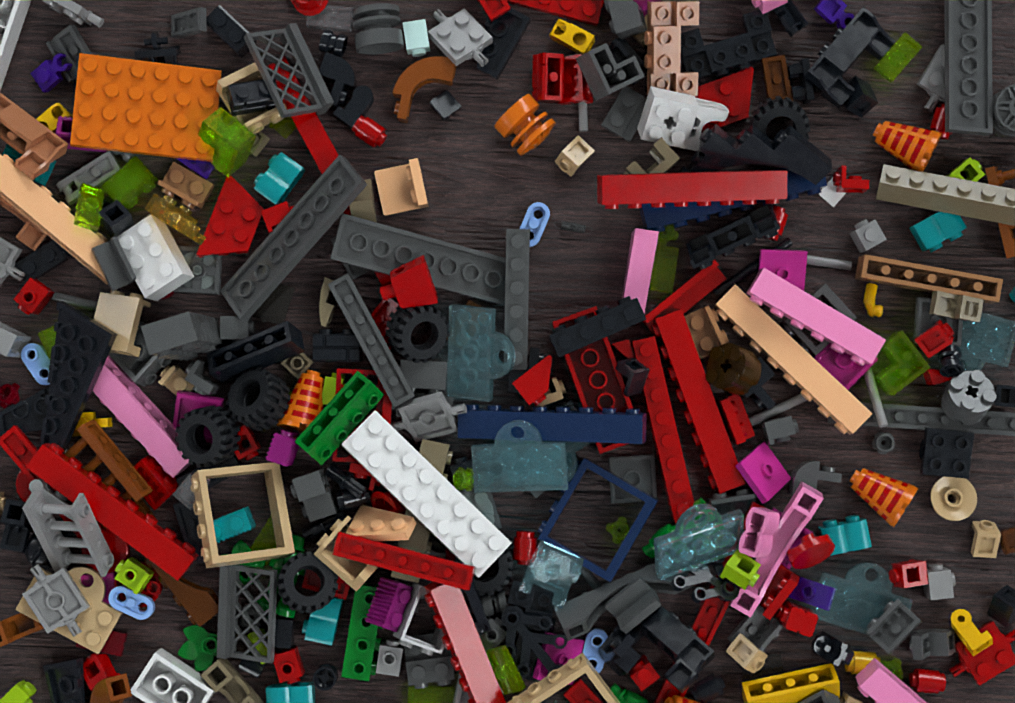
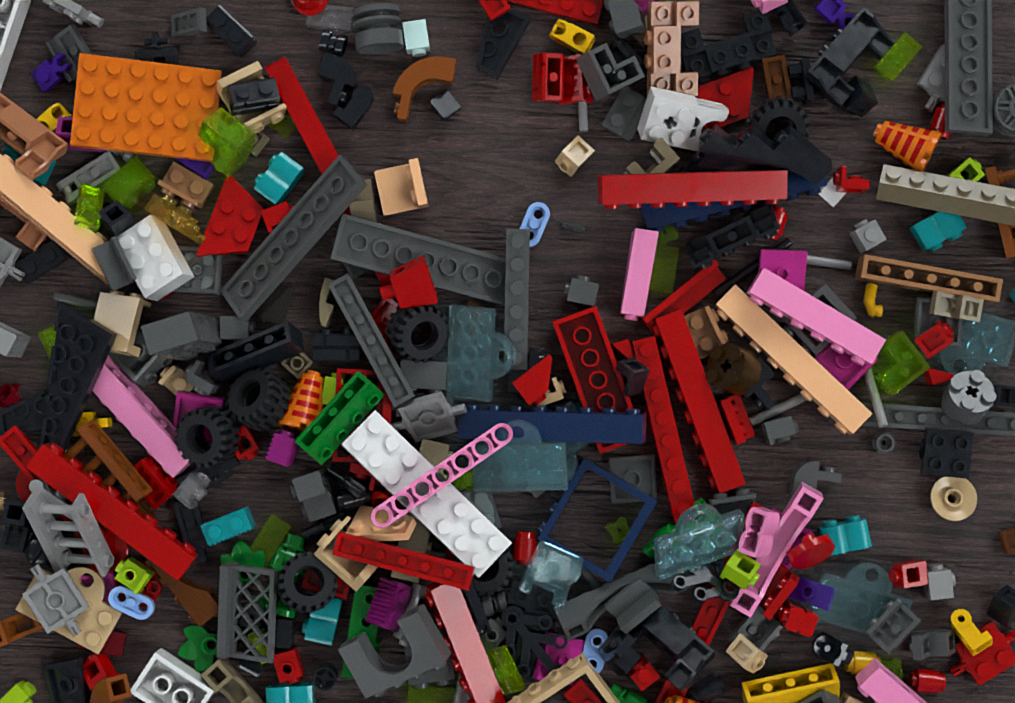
(33, 297): red brick -> none
(38, 363): light blue plate -> none
(278, 510): tan window -> none
(303, 68): dark grey fence -> none
(369, 131): red brick -> none
(376, 675): none -> dark grey arch
(390, 658): light grey brick -> none
(453, 472): none -> bright pink beam
(460, 37): light grey plate -> none
(524, 124): orange wheel -> none
(581, 291): none -> dark grey brick
(597, 327): black brick -> none
(763, 472): dark pink plate -> none
(883, 494): orange cone -> none
(950, 361): black wheel -> none
(985, 539): tan bracket -> none

